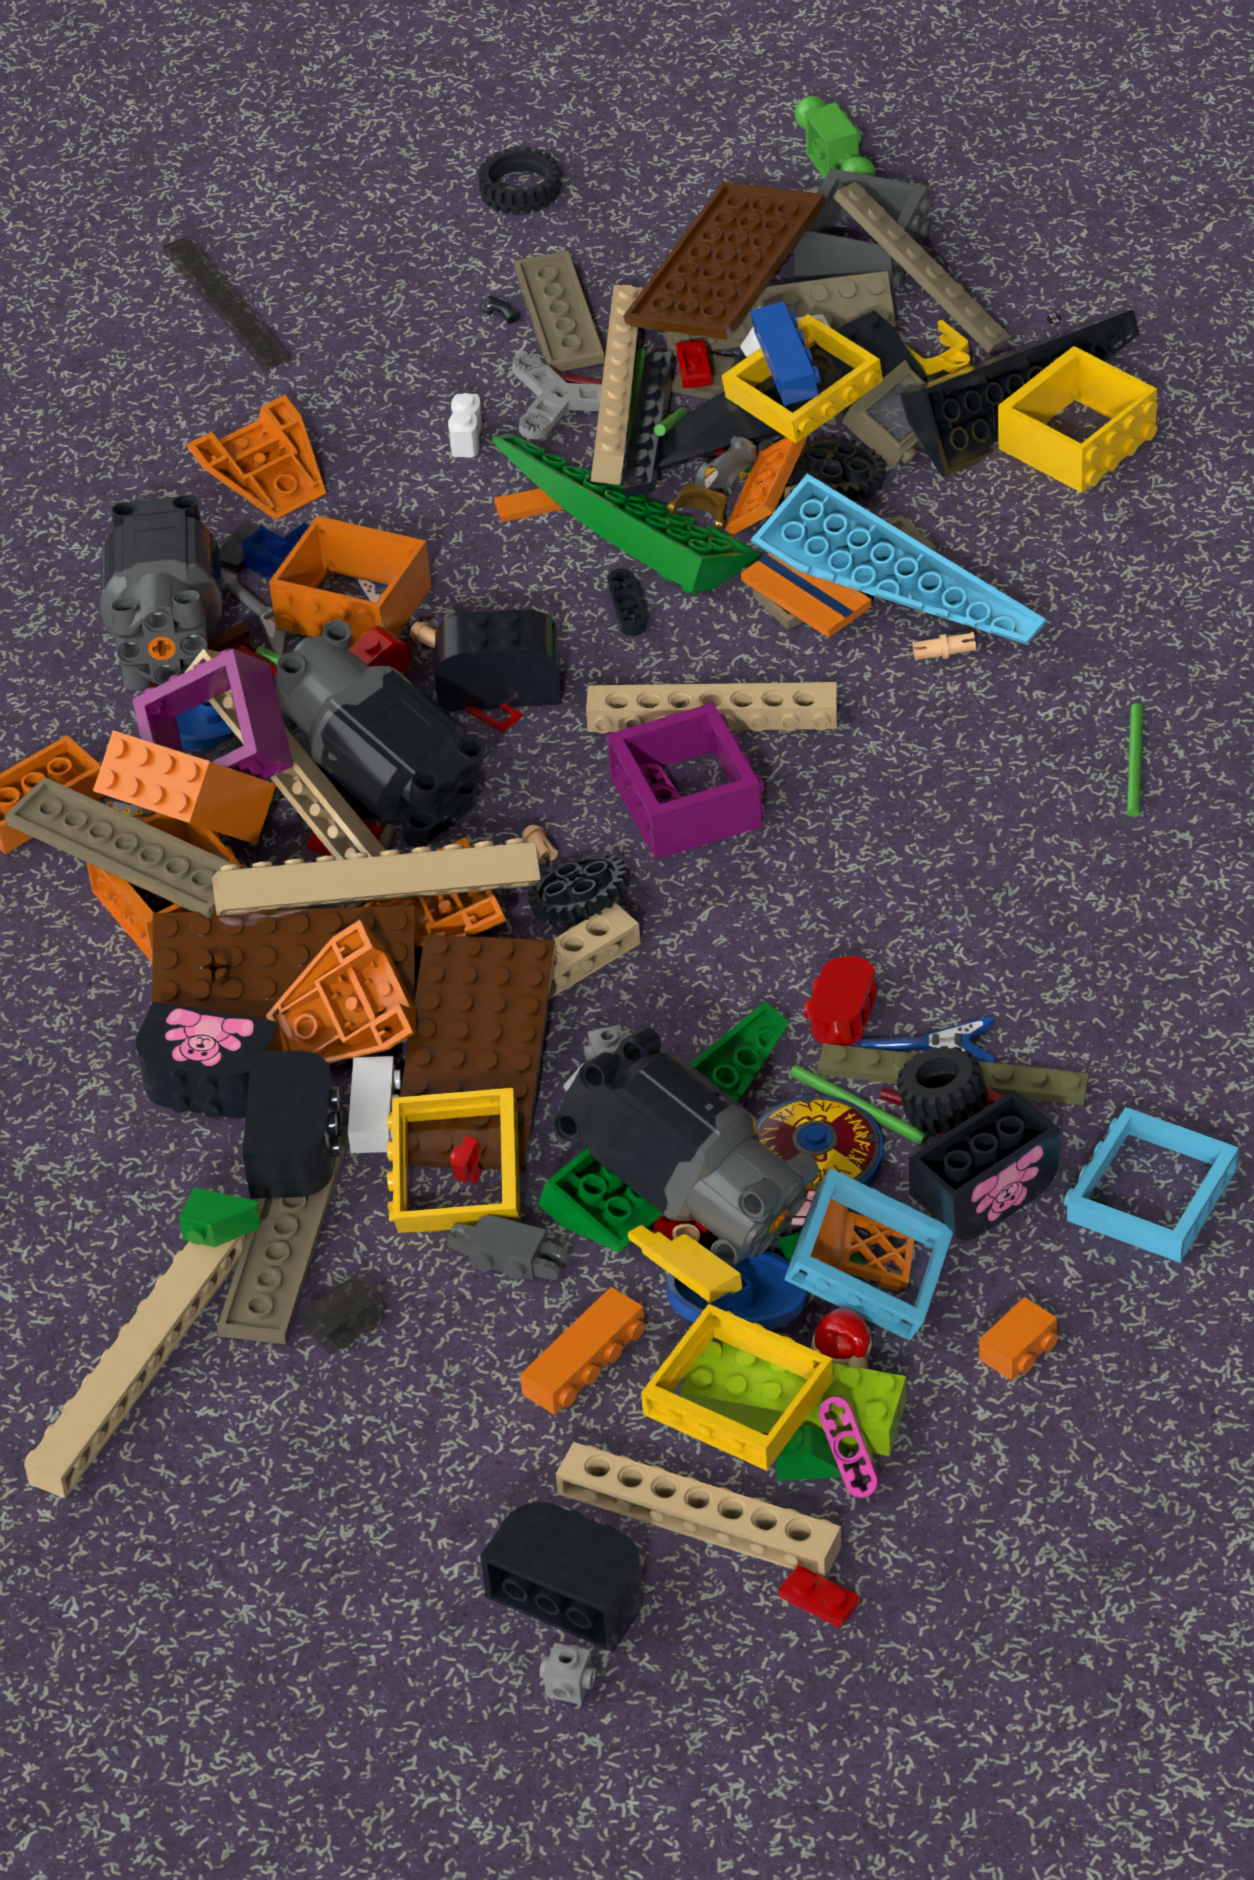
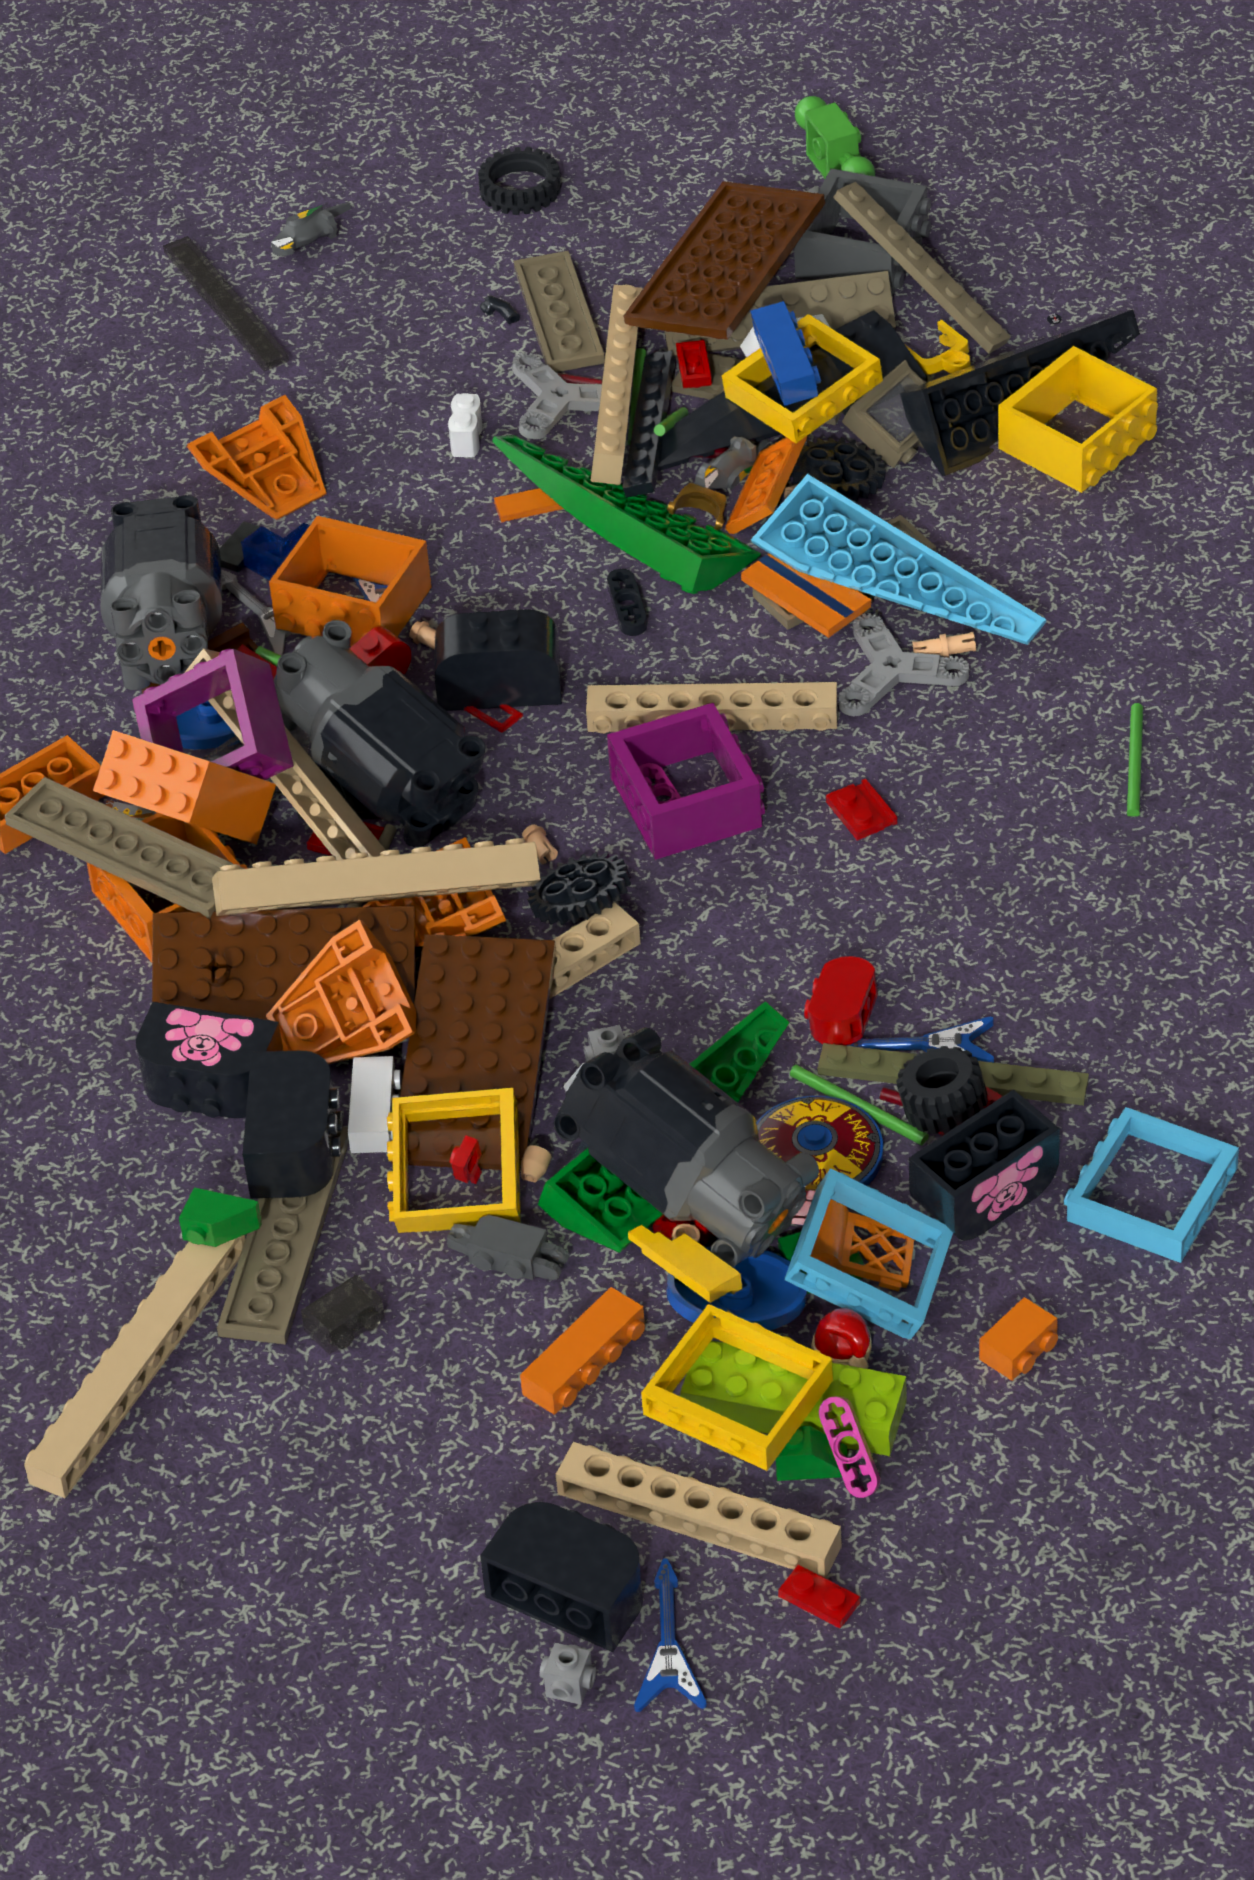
(306, 228): none -> dark grey animal
(534, 1163): none -> light nougat hose
(668, 1663): none -> piece
(861, 809): none -> red plate
(880, 677): none -> light grey piece

